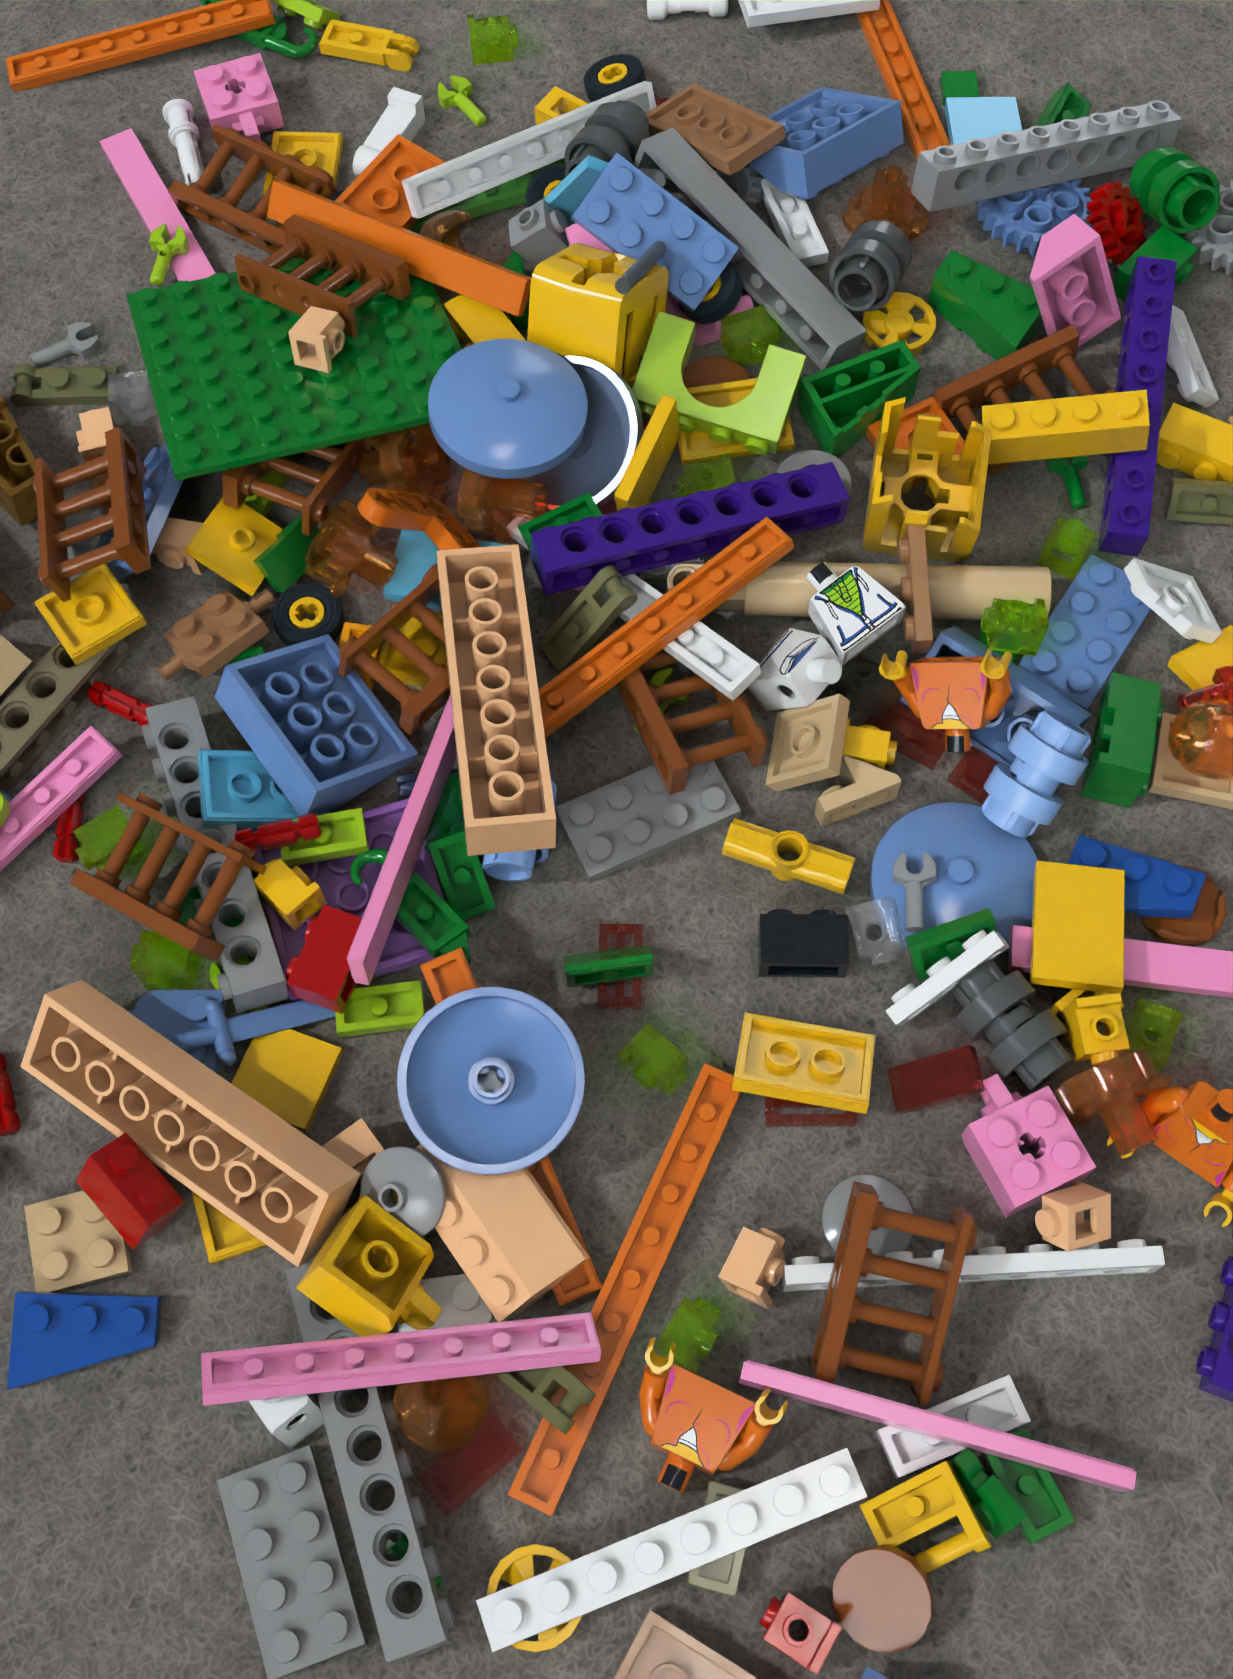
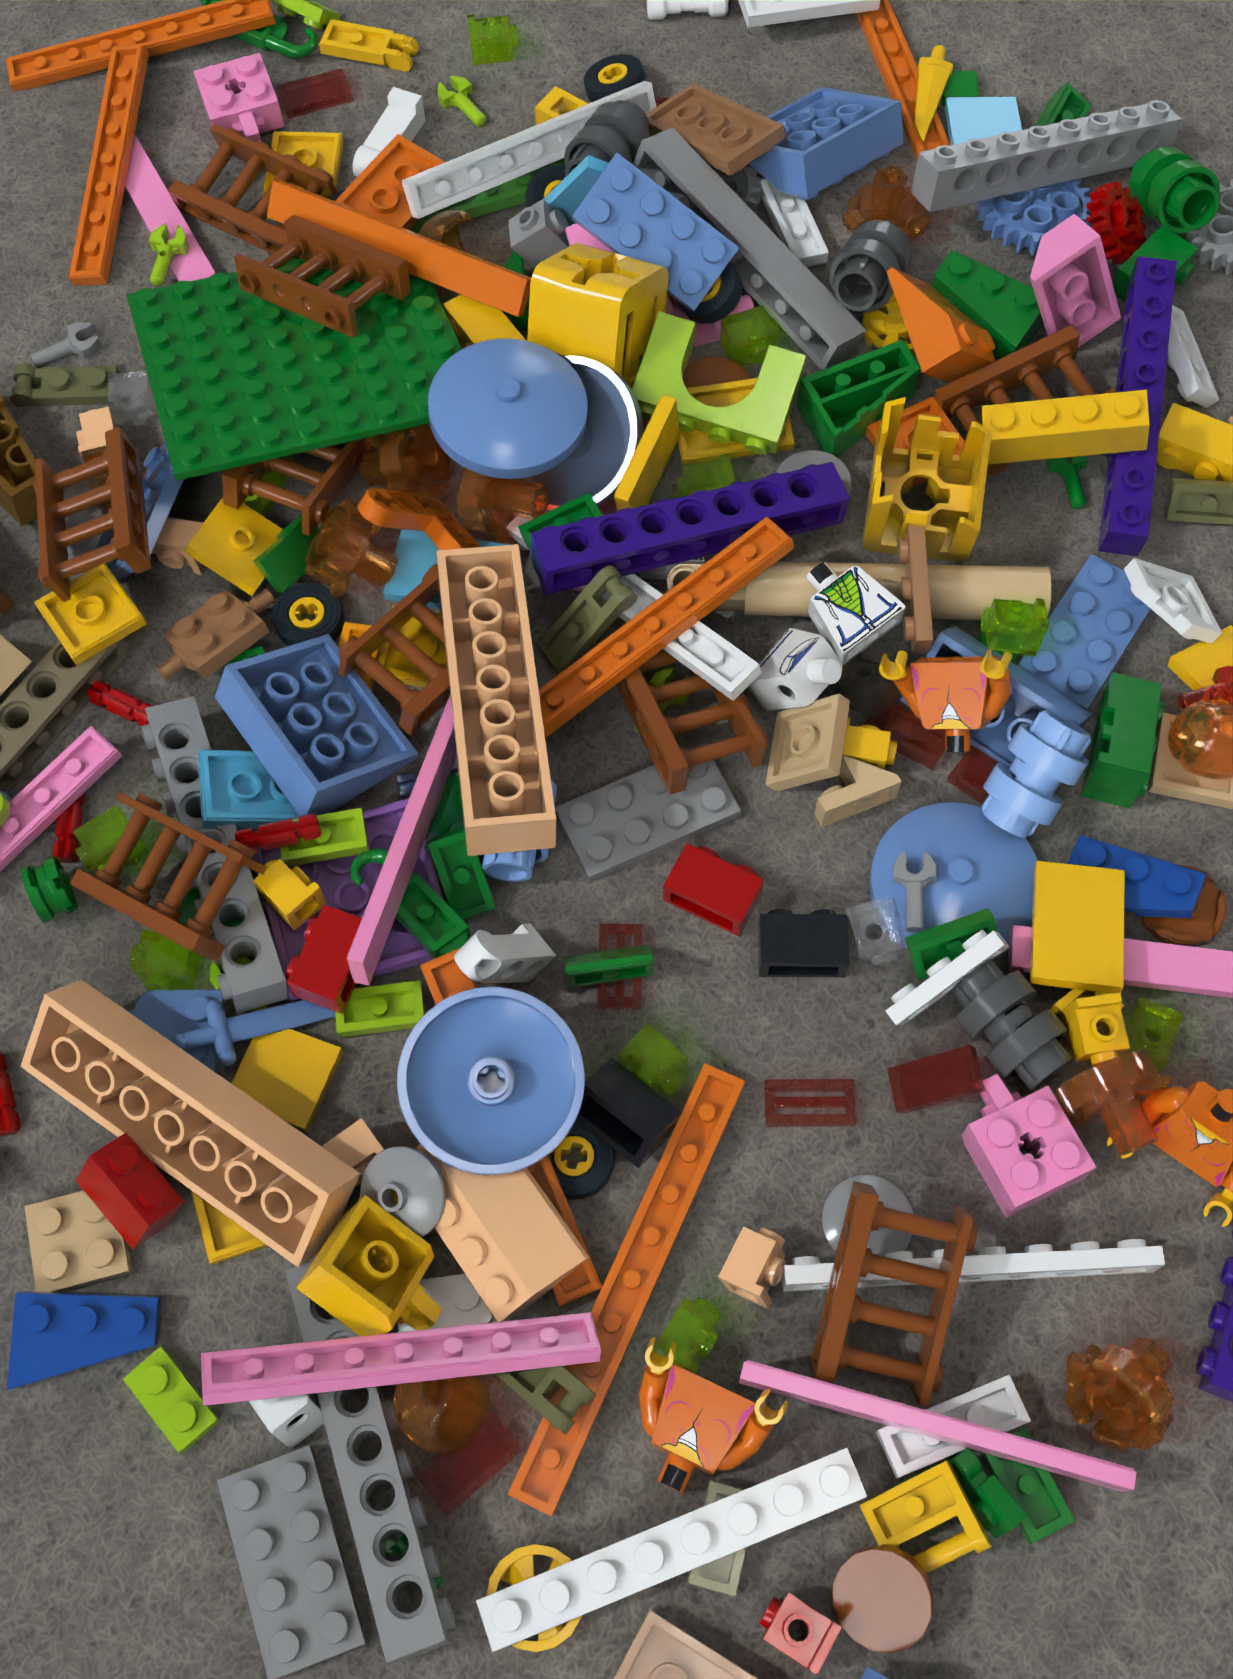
(49, 889): none -> green wheel
(109, 166): none -> orange tile
(171, 1400): none -> lime plate
(185, 137): white pin -> none
(315, 93): none -> clear red tile
(317, 338): light nougat brick -> none
(504, 957): none -> white leg
(590, 1175): none -> black bush
(626, 1112): none -> black piece
(640, 267): dark grey bar -> none
(713, 888): none -> red piece
(804, 1063): yellow tile -> none
(814, 863): yellow piece -> none
(932, 80): none -> yellow bar
(941, 334): none -> orange slope
(1063, 1220): light nougat brick -> none
(1070, 538): clear neon green brick -> none
(1126, 1389): none -> clear orange piece

